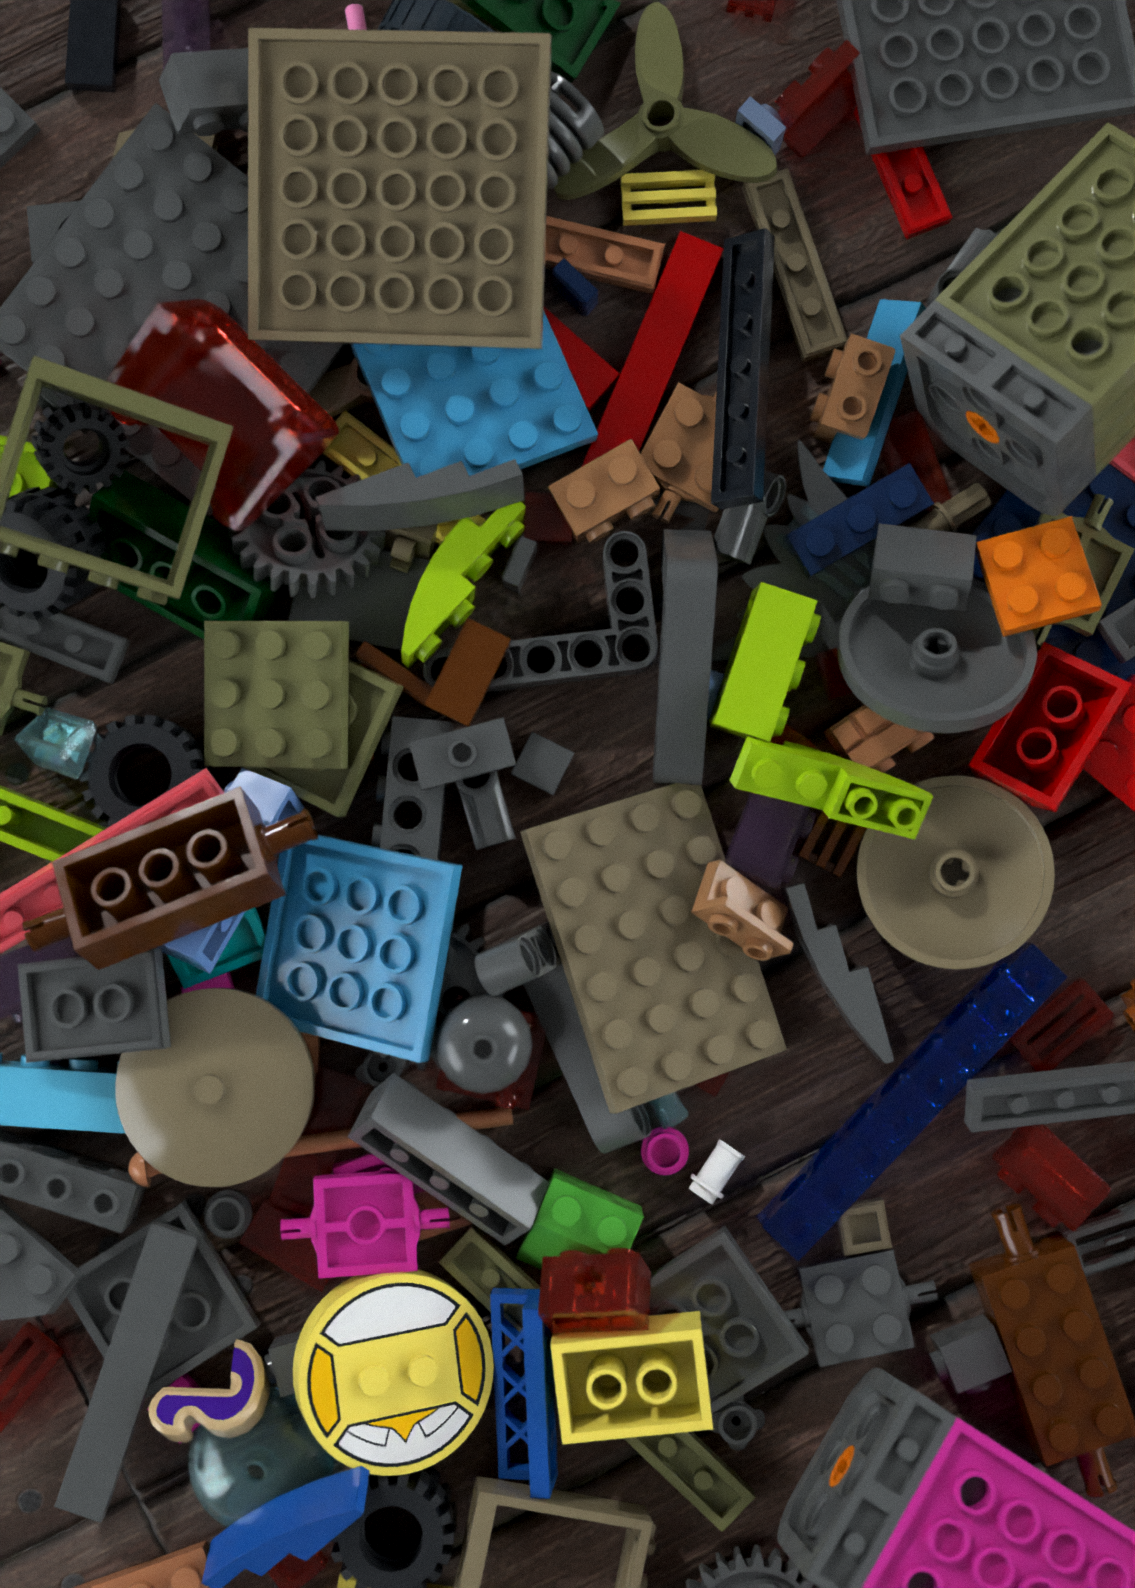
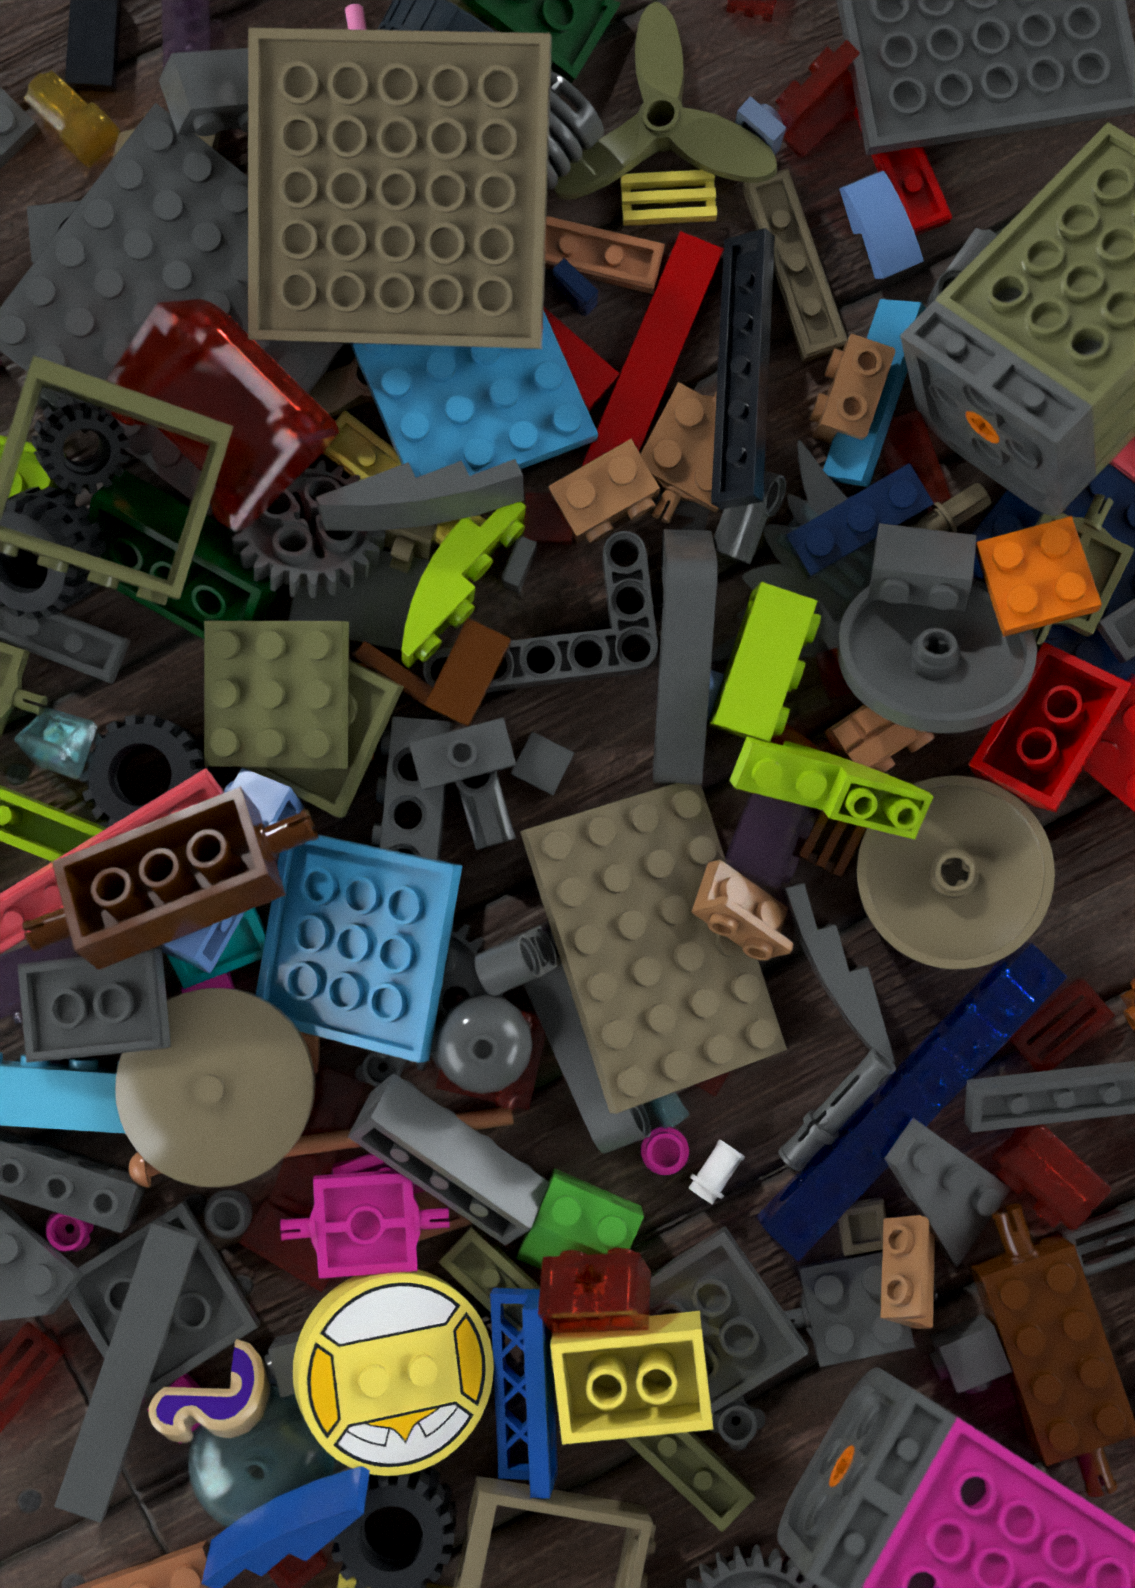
(62, 1239): none -> dark pink plate
(78, 124): none -> clear yellow piece
(823, 1124): none -> dark grey pin
(884, 224): none -> medium blue slope
(908, 1271): none -> medium nougat bracket
(945, 1188): none -> dark grey wing

